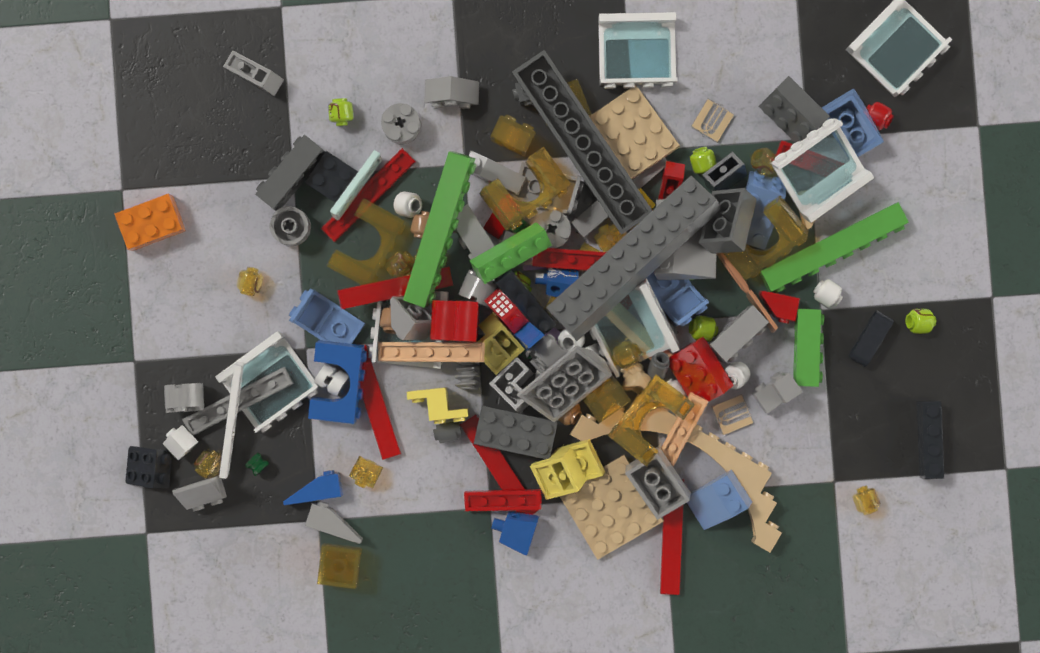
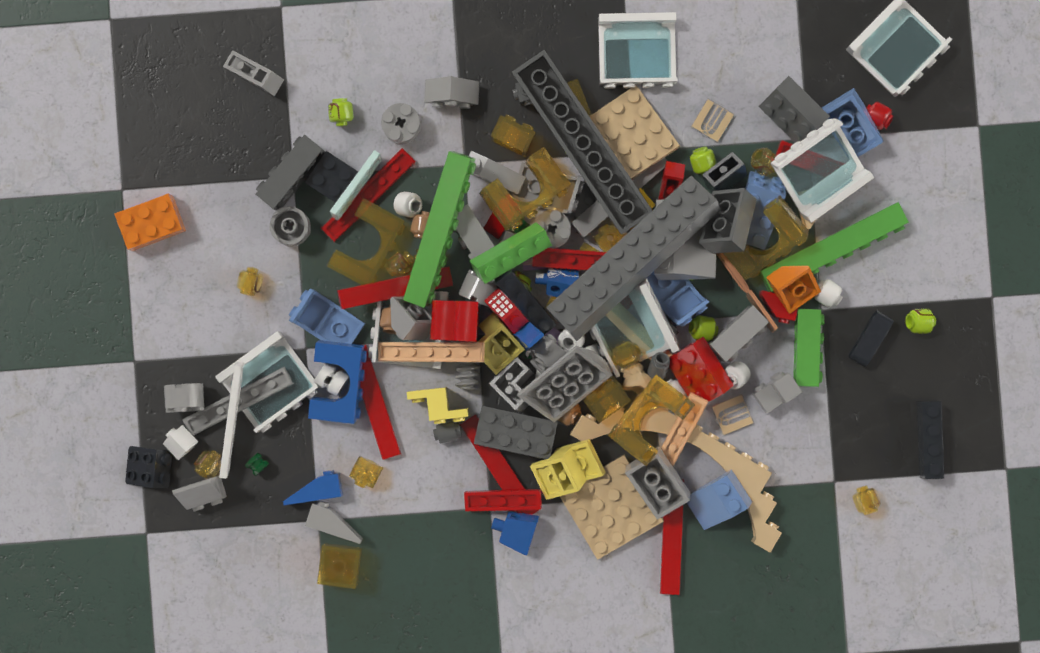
(793, 286): none -> orange slope

